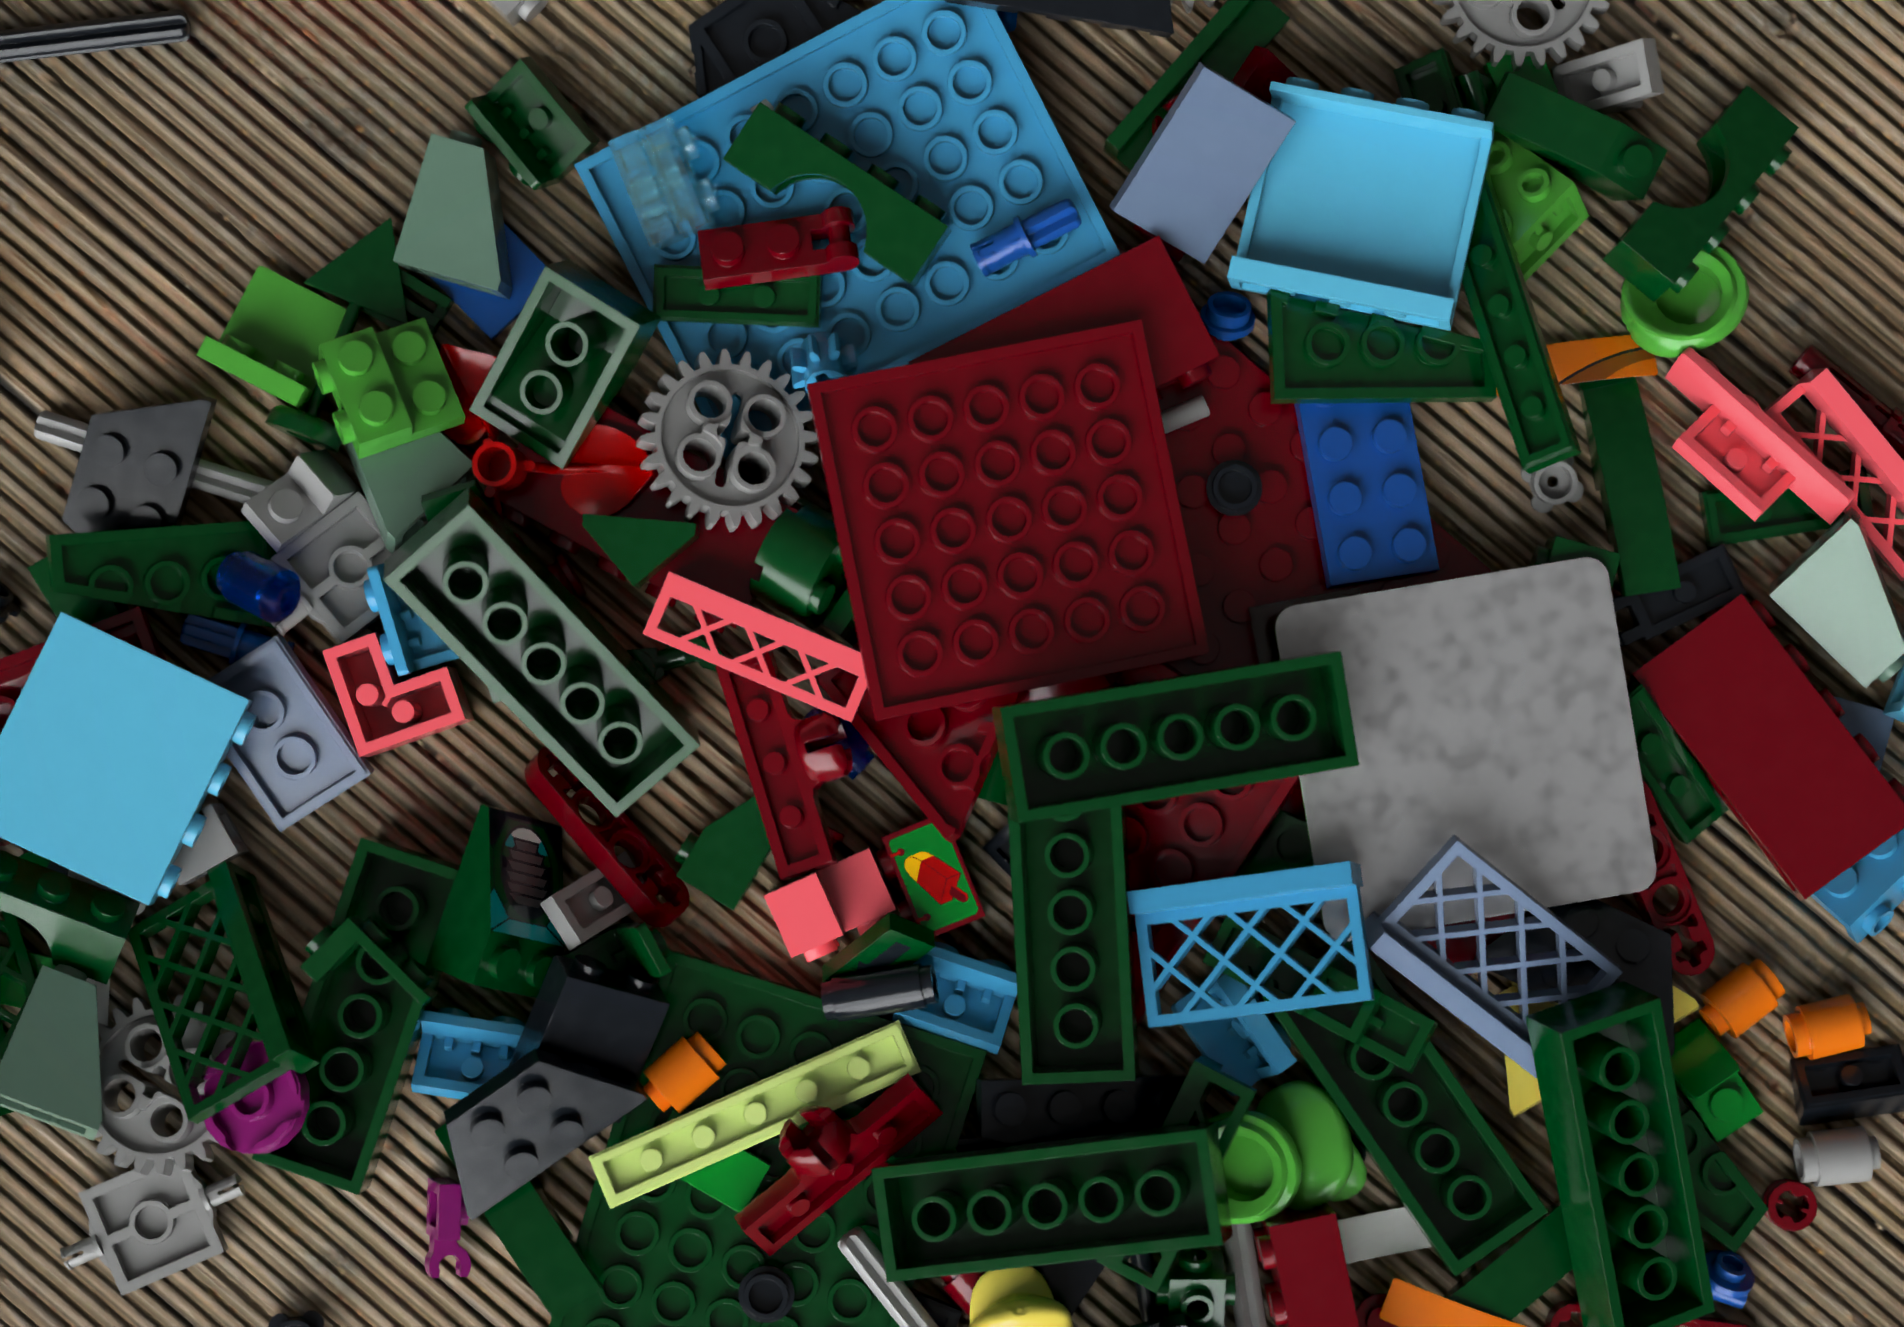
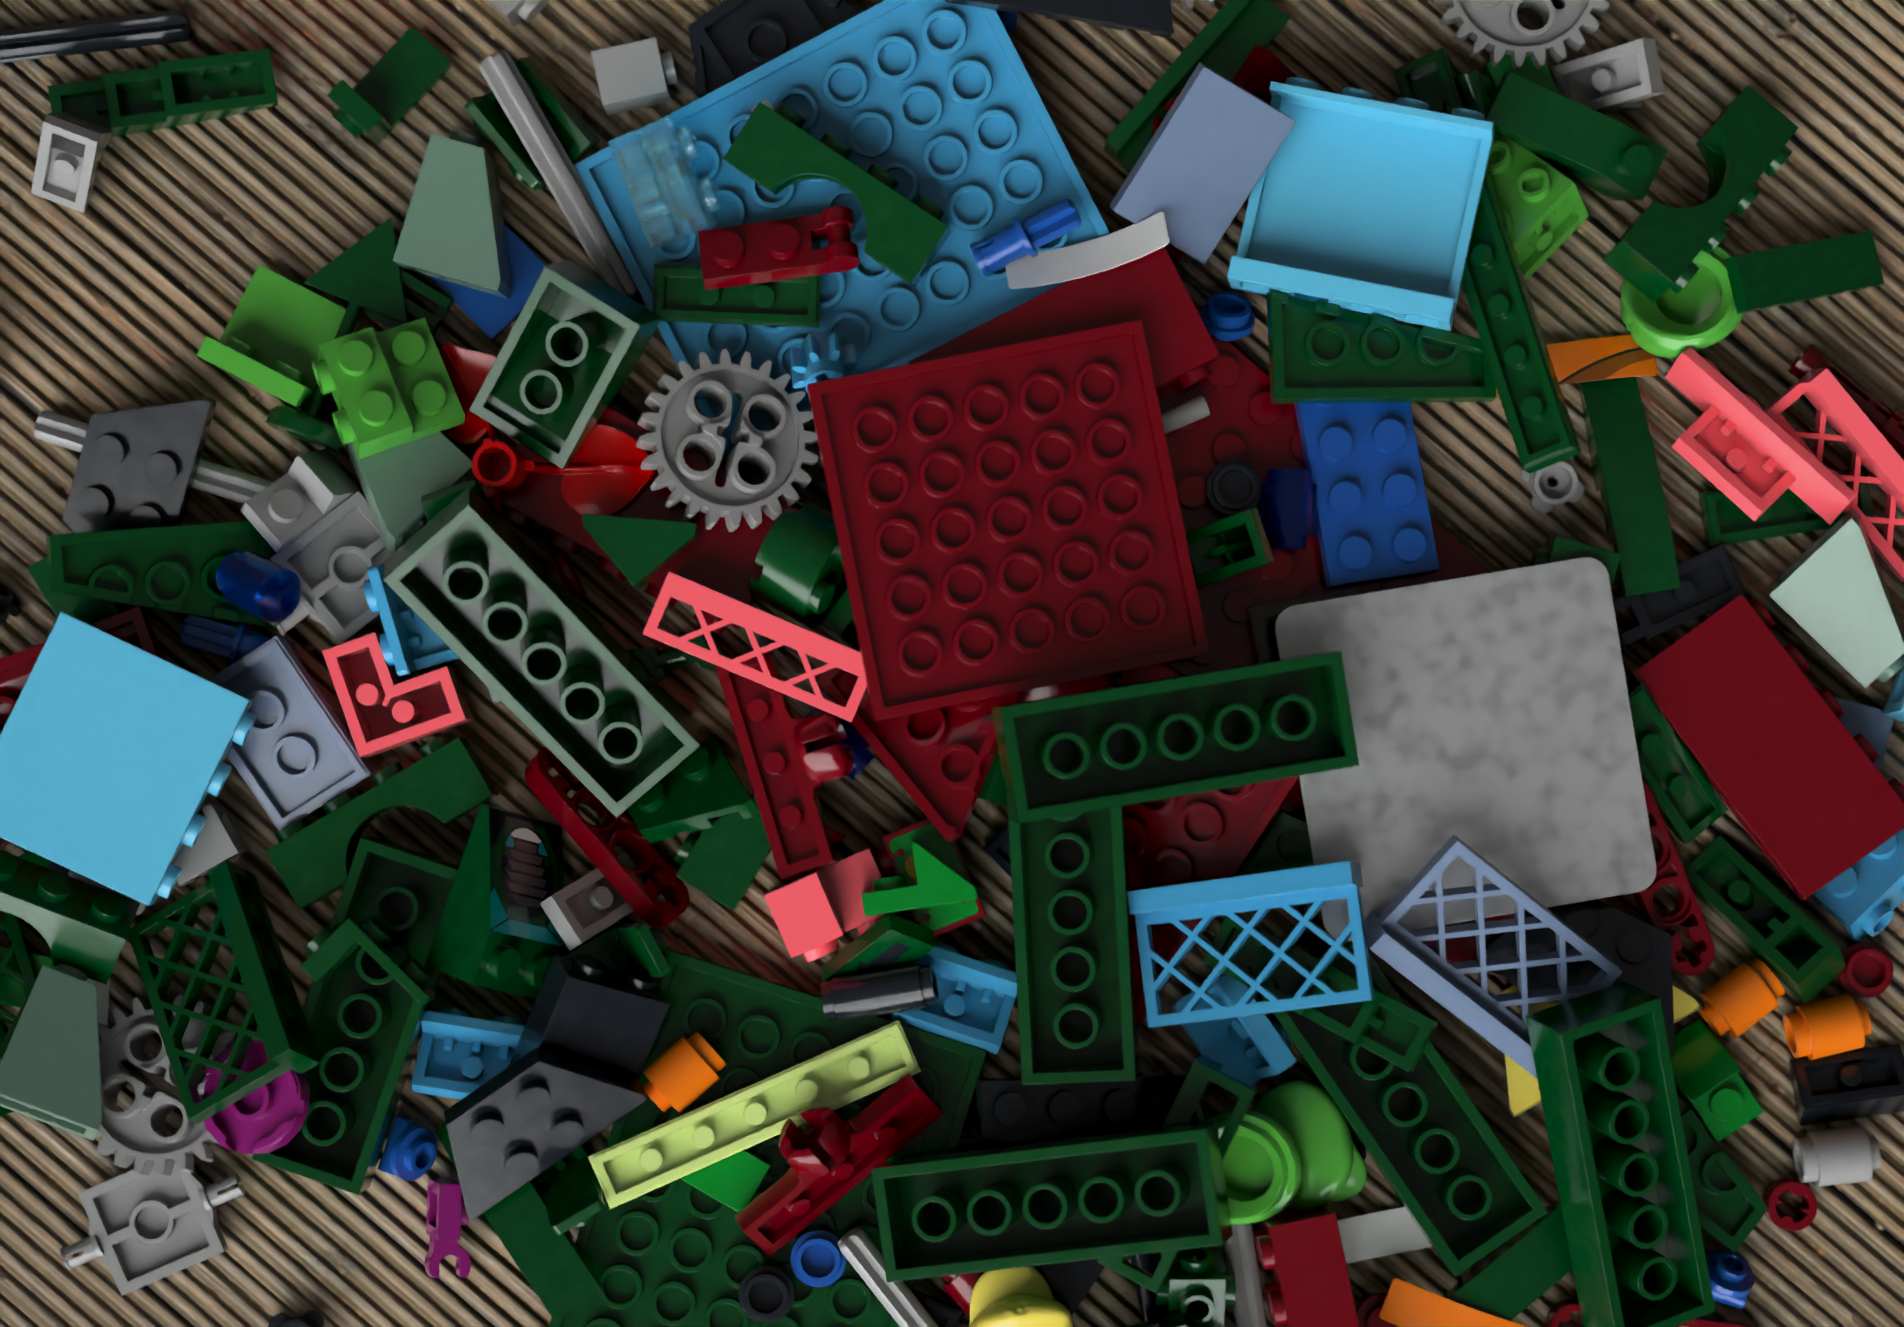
(68, 160): none -> light grey slope
(171, 93): none -> dark green slope
(319, 856): none -> dark green arch
(390, 87): none -> dark green bracket
(408, 1150): none -> blue plate
(556, 169): none -> light grey axle
(571, 1191): none -> dark green bracket
(634, 75): none -> light grey brick
(692, 795): none -> dark green wing
(817, 1258): none -> blue plate
(935, 886): none -> green slope
(1089, 256): none -> white sticker
(1228, 548): none -> dark green slope
(1289, 508): none -> clear blue brick
(1765, 920): none -> dark green slope
(1804, 271): none -> dark green tile
(1866, 970): none -> dark red plate

